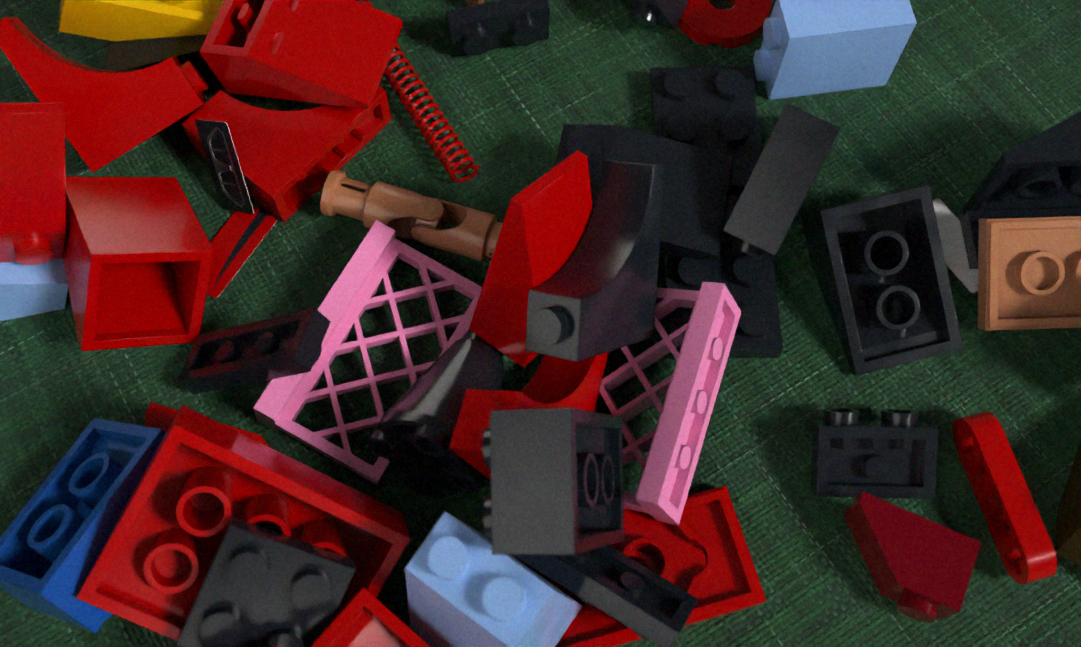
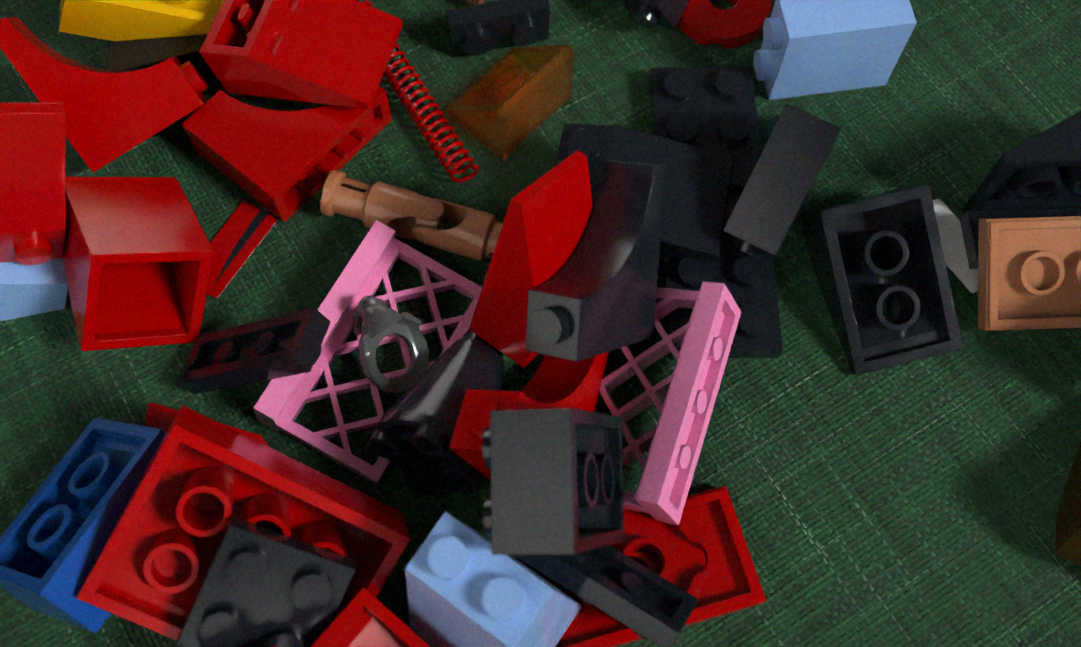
(224, 165): black sticker -> none
(377, 321): none -> dark grey piece
(515, 96): none -> clear orange slope
(873, 455): black bracket -> none
(912, 557): dark red slope -> none
(1004, 498): red beam -> none

